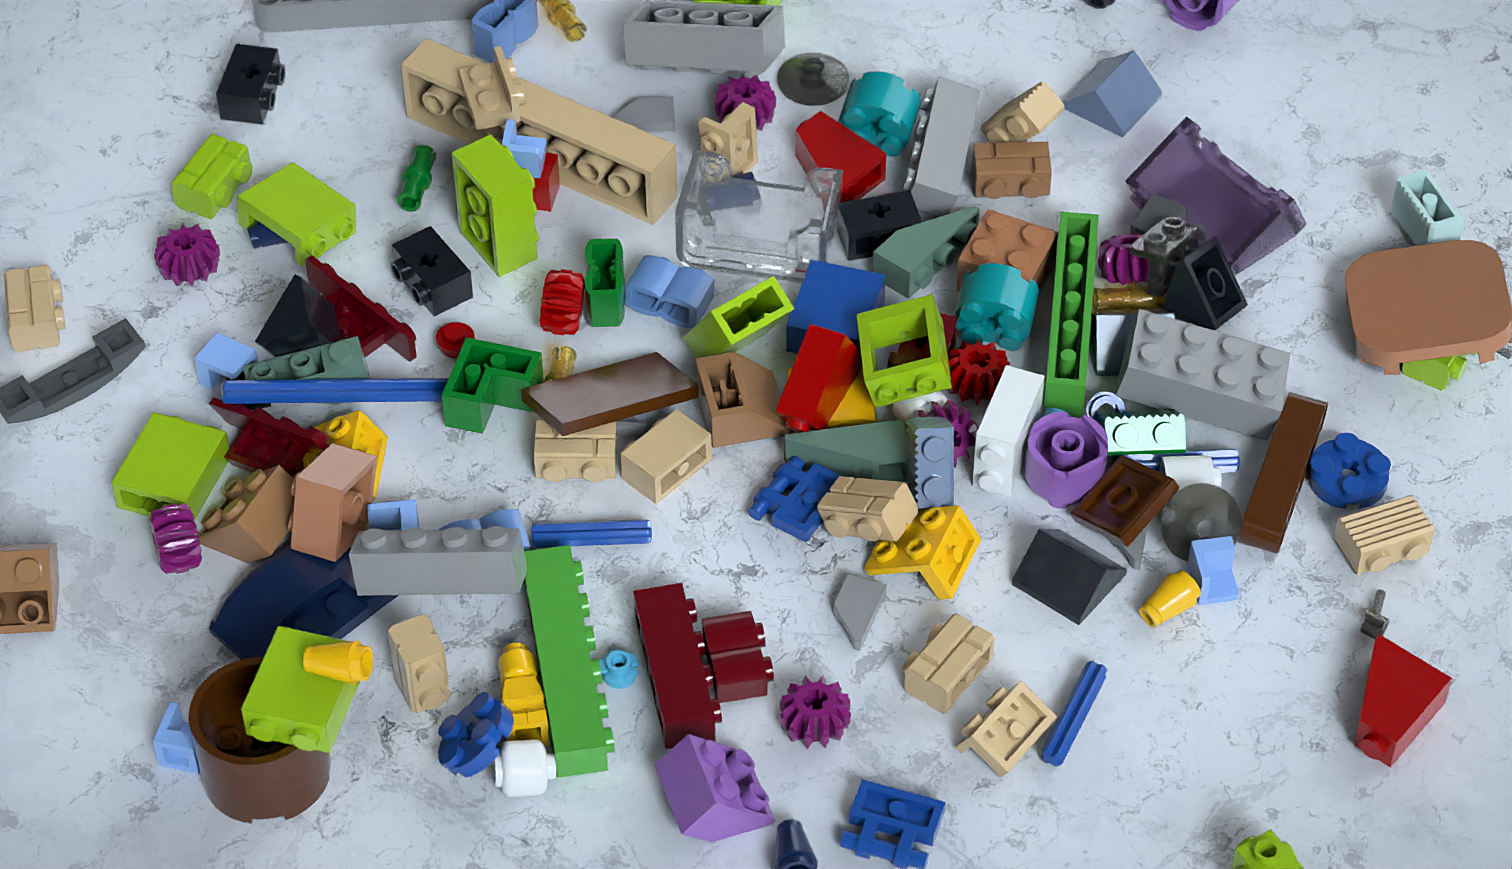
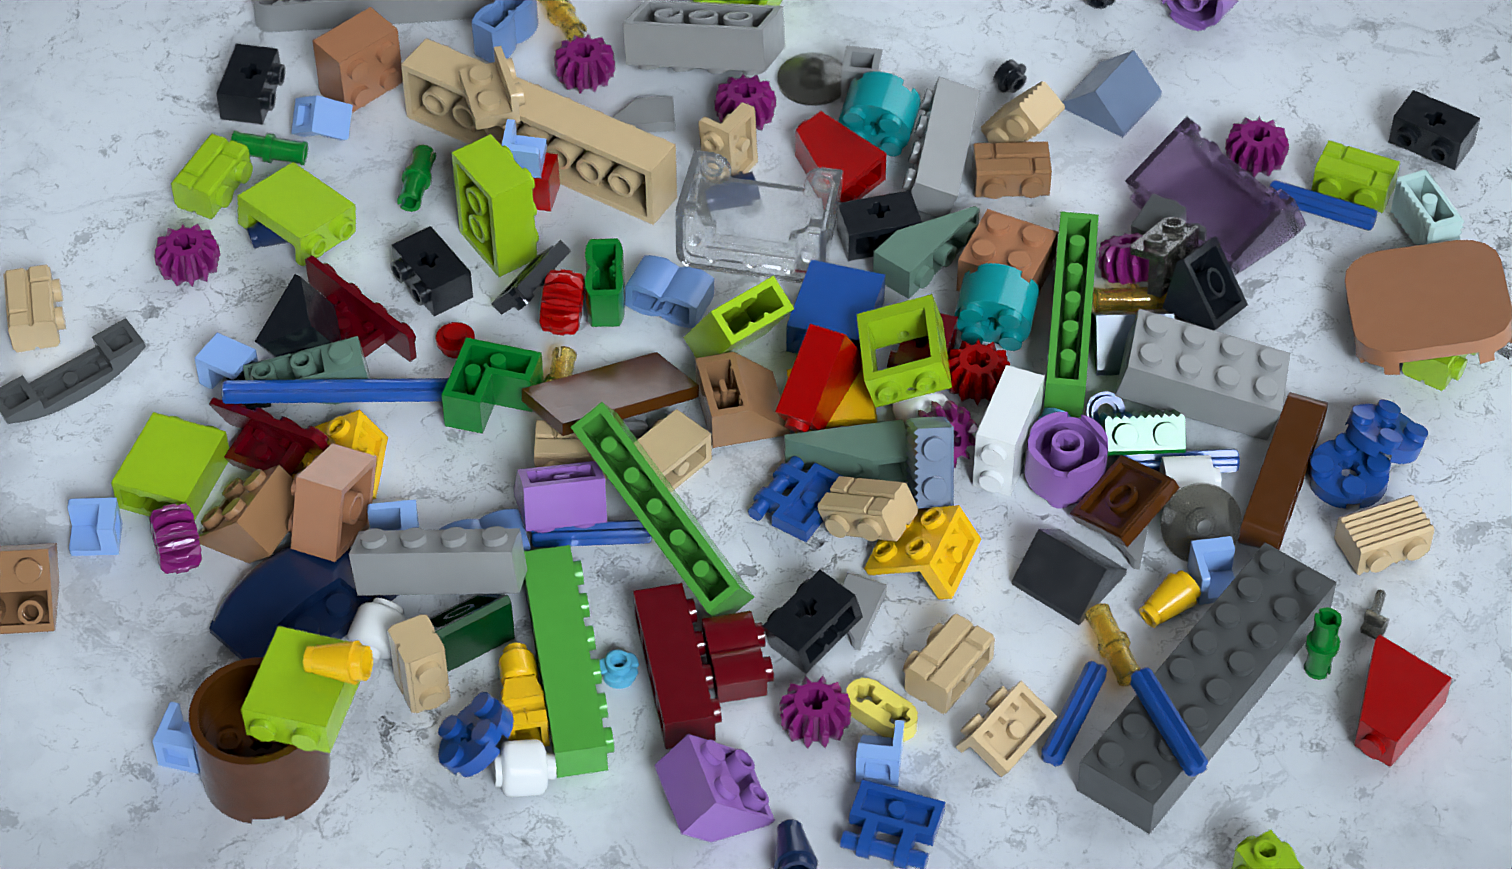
(94, 526): none -> light blue panel
(273, 148): none -> green pin
(321, 117): none -> light blue panel
(358, 59): none -> nougat brick
(372, 625): none -> white head
(474, 627): none -> dark green slope
(521, 289): none -> black plate
(561, 496): none -> medium lavender slope
(584, 63): none -> magenta gear
(662, 512): none -> bright green brick
(812, 620): none -> black brick
(856, 63): none -> light grey brick
(880, 757): none -> light blue panel
(883, 707): none -> light yellow beam
(1010, 76): none -> black plate
(1112, 643): none -> clear yellow pin
(1169, 722): none -> blue axle
(1211, 682): none -> dark grey brick
(1257, 146): none -> magenta gear
(1323, 643): none -> green pin
(1329, 206): none -> blue axle
(1355, 175): none -> lime brick
(1386, 431): none -> blue plate
(1434, 129): none -> black brick

